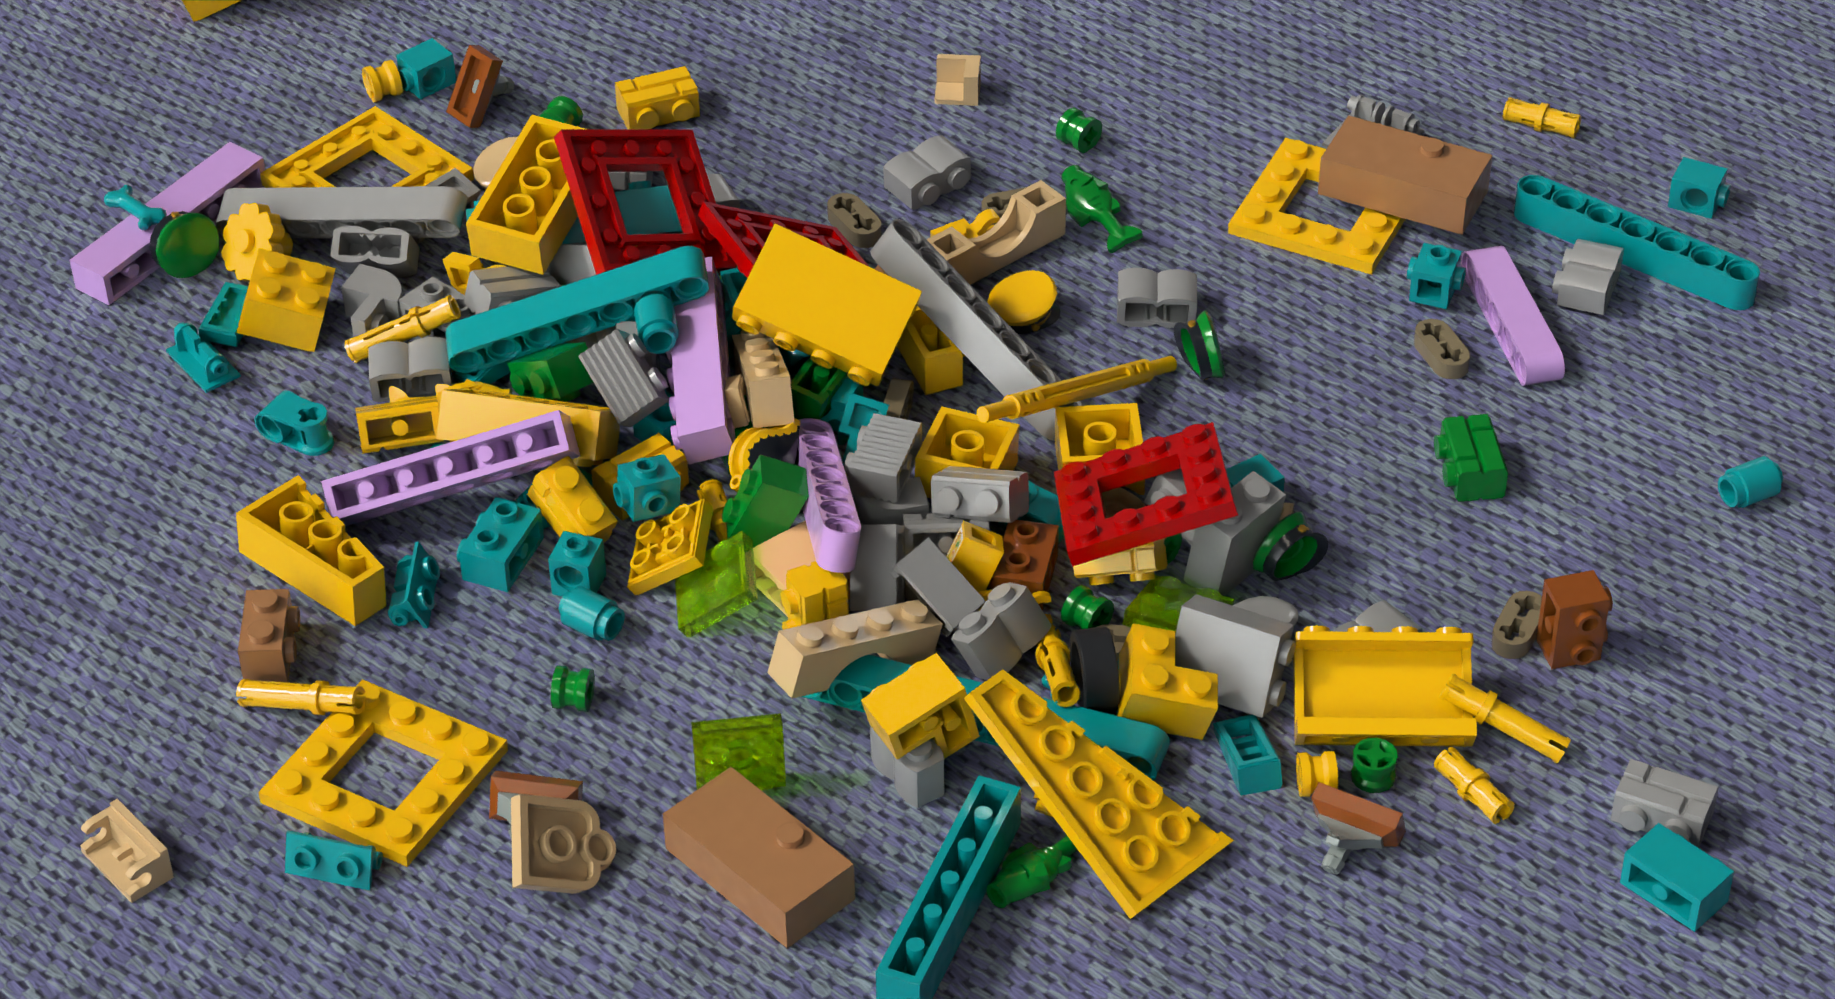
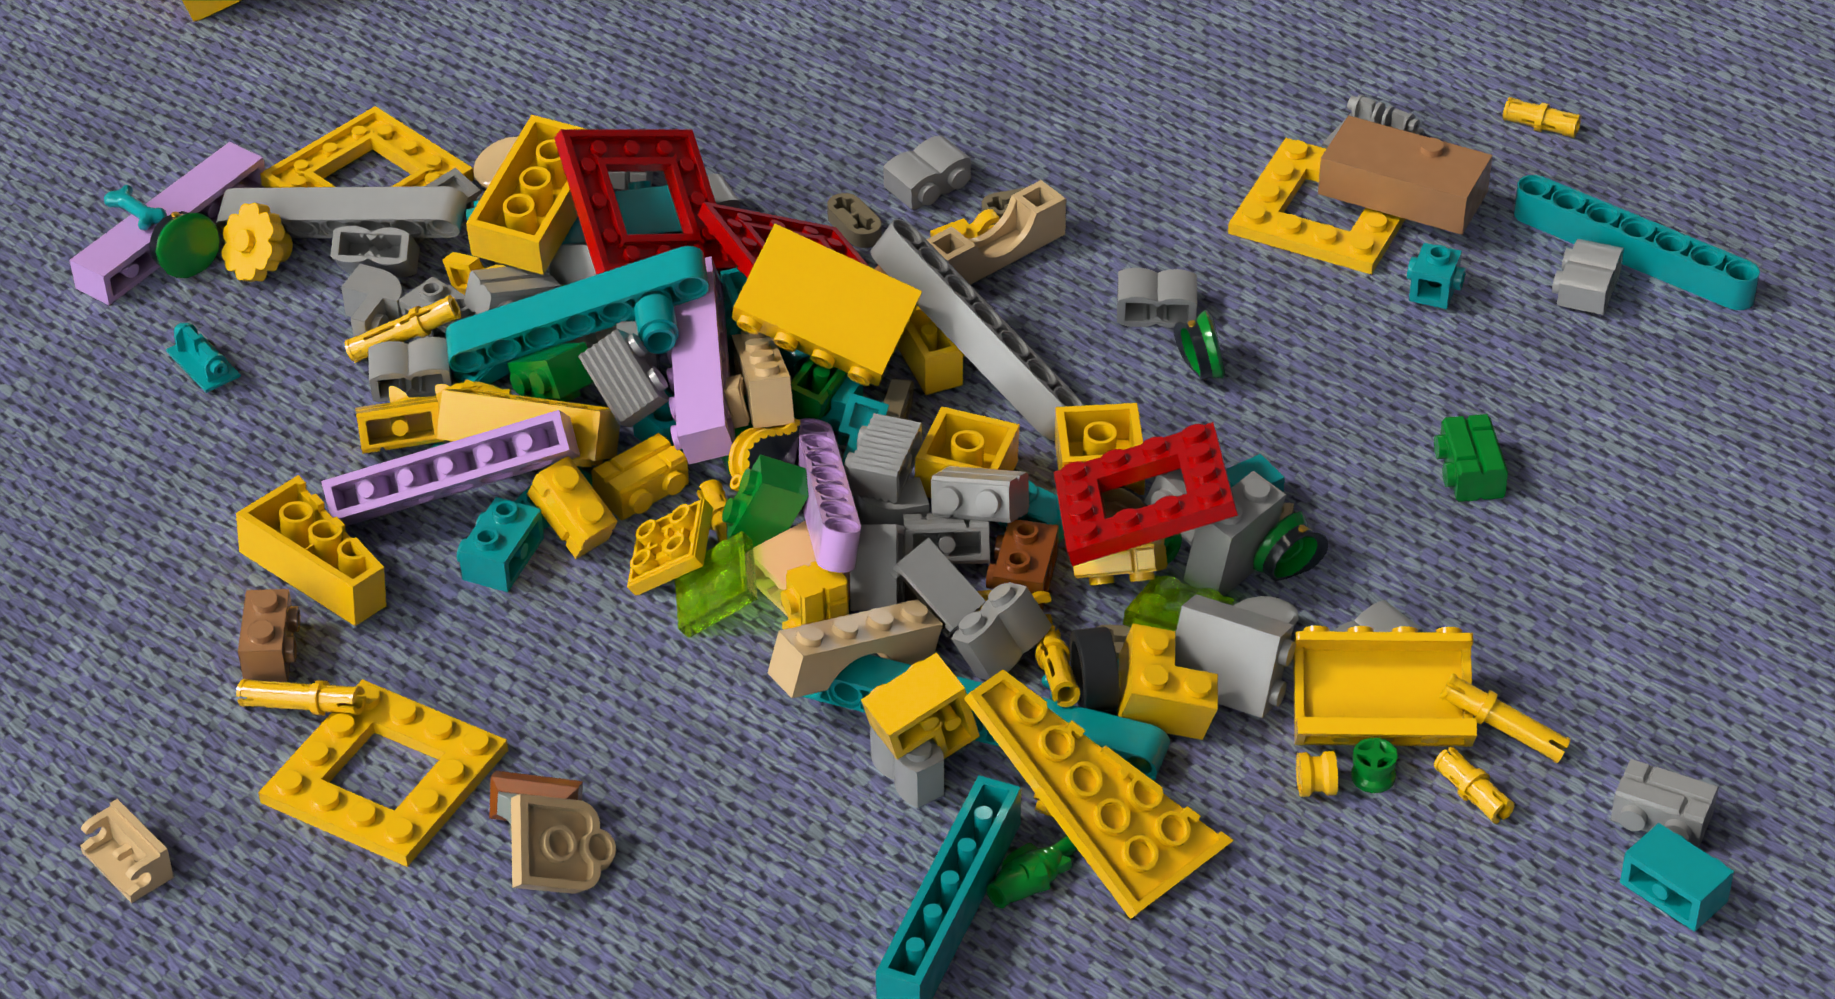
(224, 315): teal plate -> none
(286, 300): yellow brick -> none
(296, 424): teal piece -> none
(331, 860): teal hinge -> none
(382, 80): yellow wheel -> none
(414, 588): teal hinge -> none
(426, 68): teal brick -> none
(476, 86): dark orange piece -> none
(564, 111): green wheel -> none
(572, 688): green wheel -> none
(577, 562): teal brick -> none
(591, 614): teal brick -> none
(647, 487): teal brick -> none
(657, 99): yellow brick -> none
(746, 744): clear neon green plate -> none
(759, 857): medium nougat brick -> none
(958, 79): tan panel -> none
(976, 554): yellow brick -> none
(1026, 301): yellow piece -> none
(1076, 389): yellow axle -> none
(1079, 130): green wheel -> none
(1085, 609): green wheel -> none
(1091, 199): green animal -> none
(1250, 758): teal slope -> none
(1353, 825): dark orange piece -> none
(1434, 352): dark tan beam -> none
(1510, 622): dark tan beam -> none
(1513, 315): lavender beam -> none
(1573, 619): dark orange brick -> none
(1698, 188): teal brick -> none
(1750, 482): teal brick -> none

